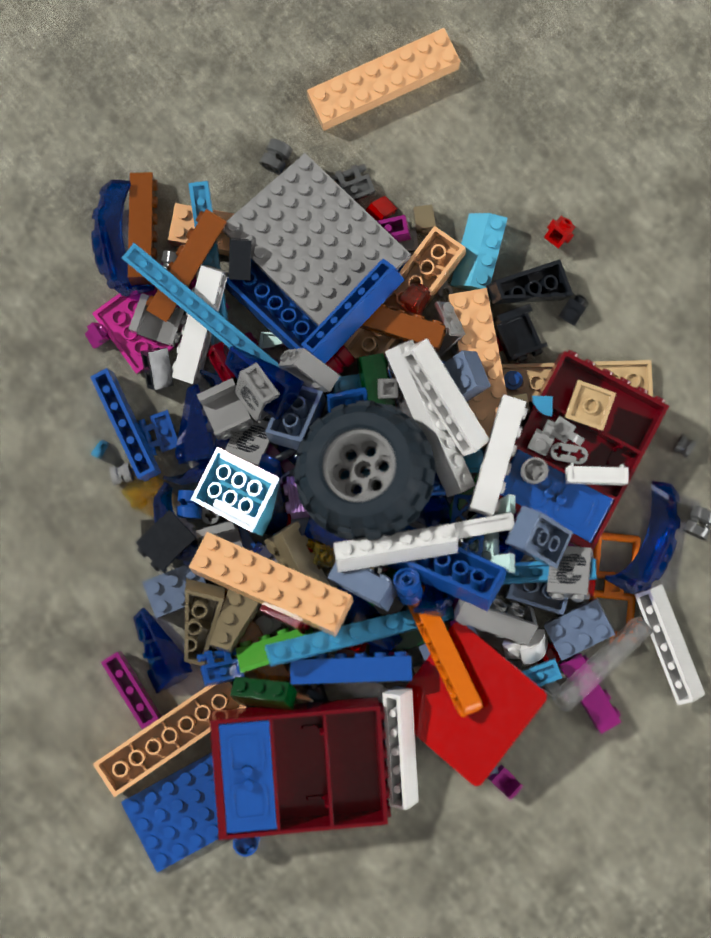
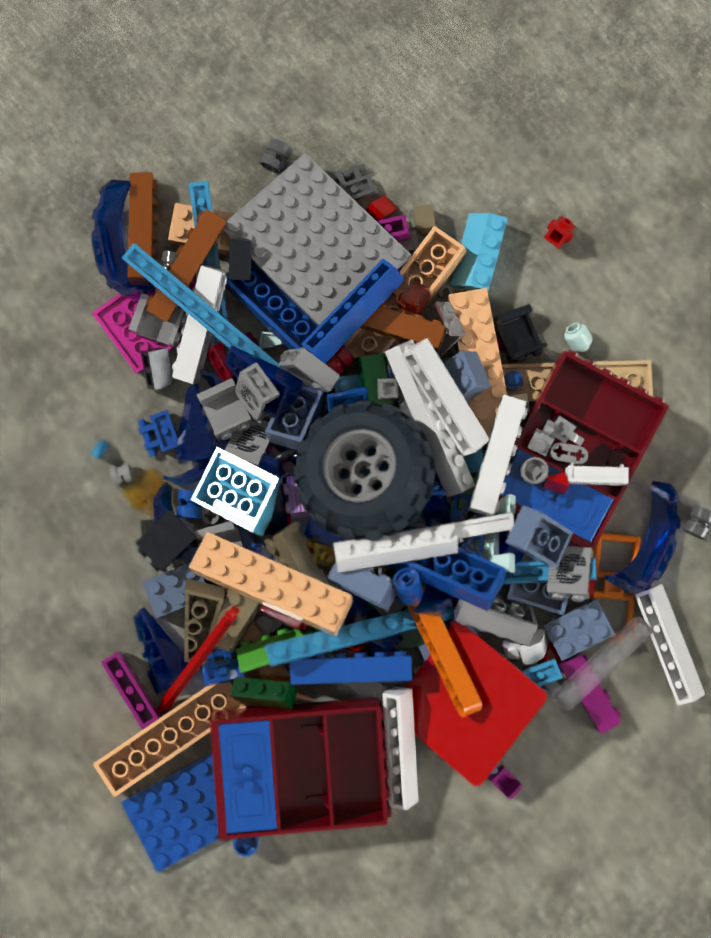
(96, 334): magenta bracket -> none
(125, 425): blue brick -> none
(198, 659): none -> red piece
(316, 692): black cone -> none
(383, 79): light nougat brick -> none
(536, 284): black wedge -> none
(543, 404): dark azure tile -> none
(557, 483): none -> red slope
(574, 309): black bracket -> none
(578, 337): none -> light aqua head
(590, 405): tan plate -> none
(684, 445): dark grey wheel -> none

